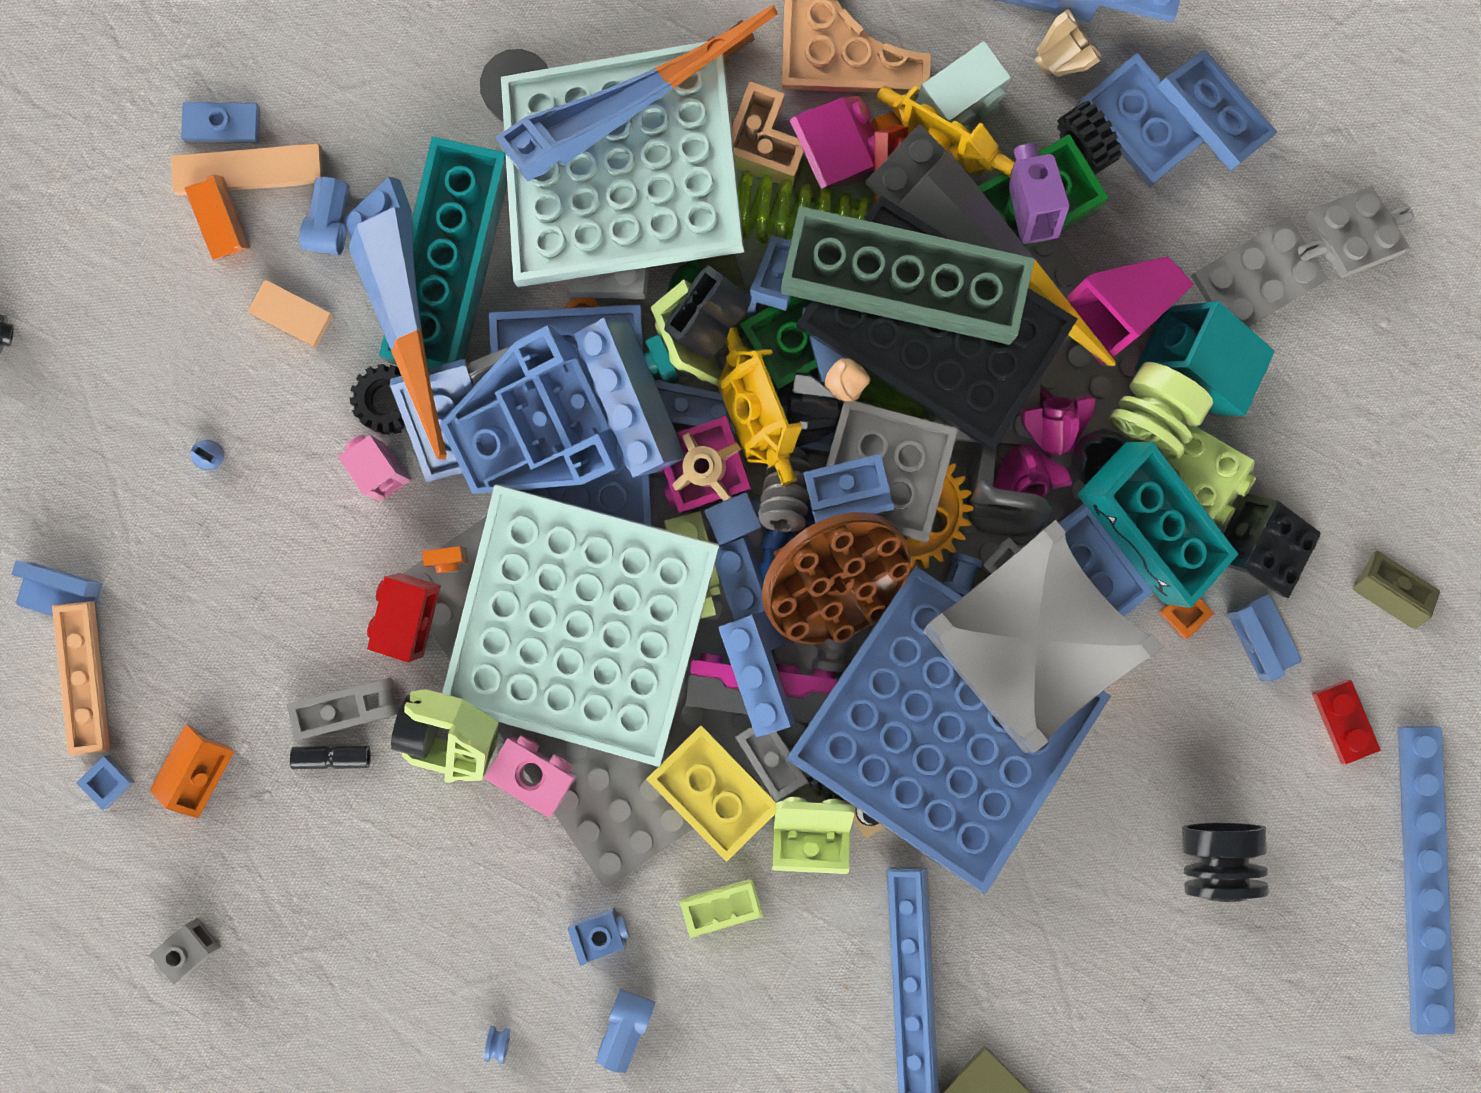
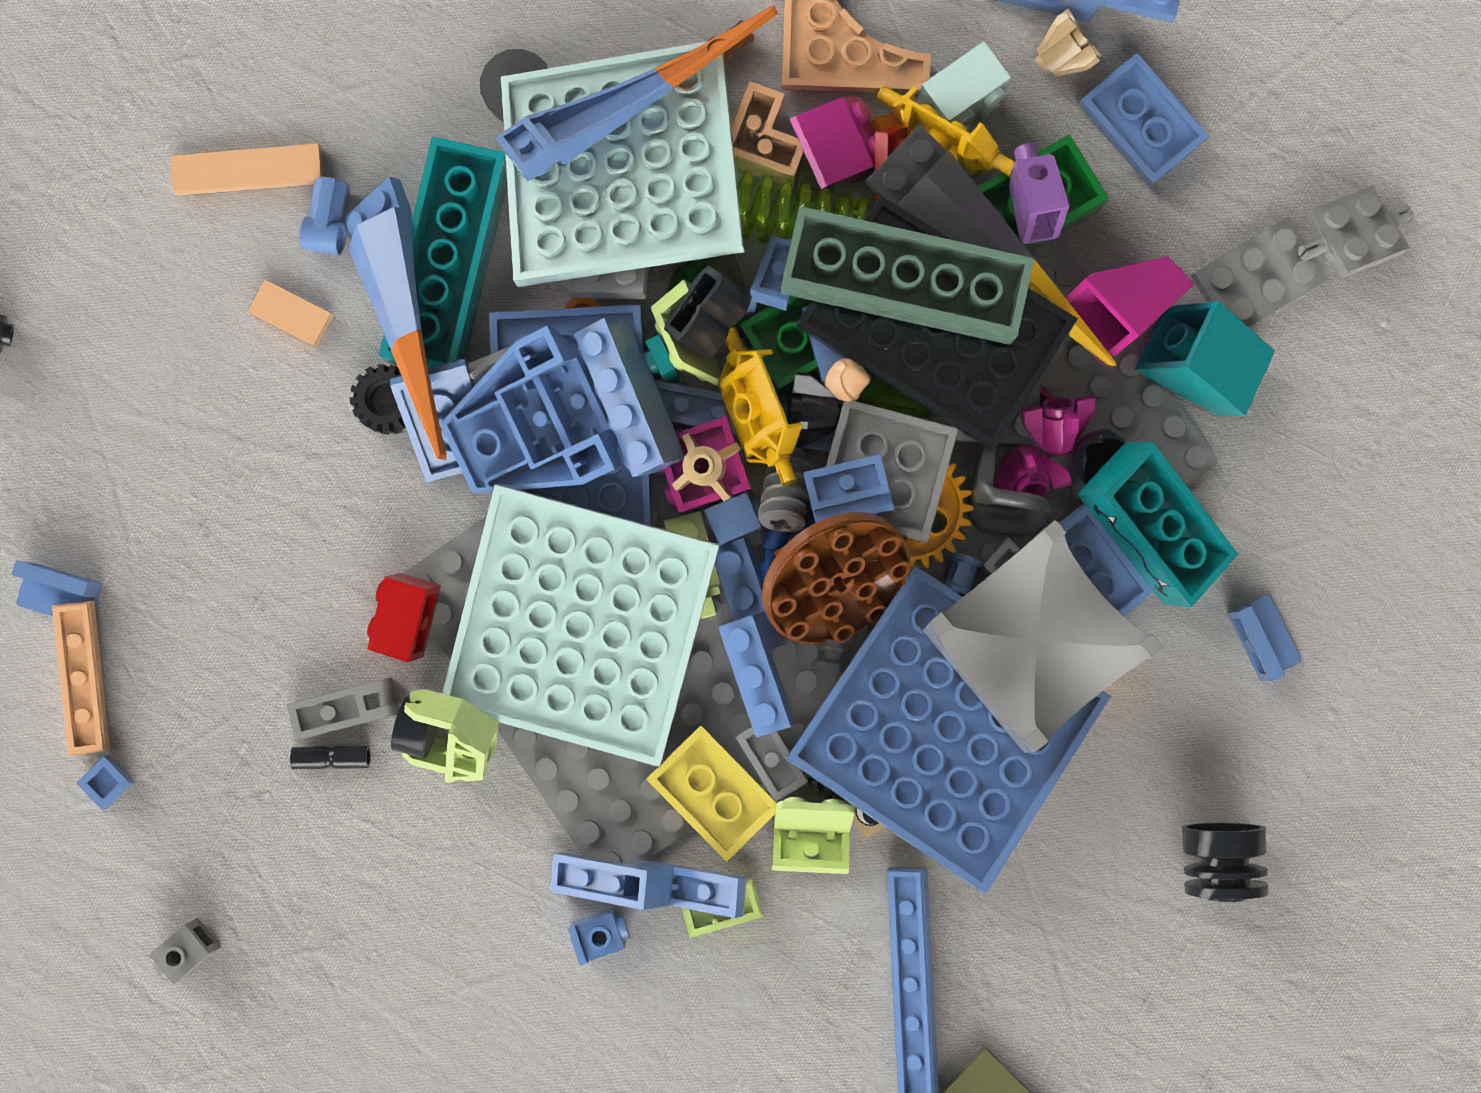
(191, 773): orange panel -> none
(210, 447): medium blue hinge -> none
(217, 217): orange panel -> none
(220, 122): medium blue plate -> none
(373, 467): bright pink brick -> none
(445, 559): orange plate -> none
(497, 1045): medium blue bush -> none
(508, 775): bright pink brick -> none
(627, 1022): medium blue piece -> none
(648, 884): none -> medium blue bracket
(715, 687): piece -> none
(1091, 135): black tyre -> none
(1161, 409): yellowish green wheel -> none
(1185, 619): orange plate -> none
(1214, 473): yellowish green bracket -> none
(1217, 109): medium blue plate -> none
(1270, 542): black bracket -> none
(1346, 722): red plate -> none
(1397, 590): olive slope -> none
(1426, 880): medium blue plate -> none

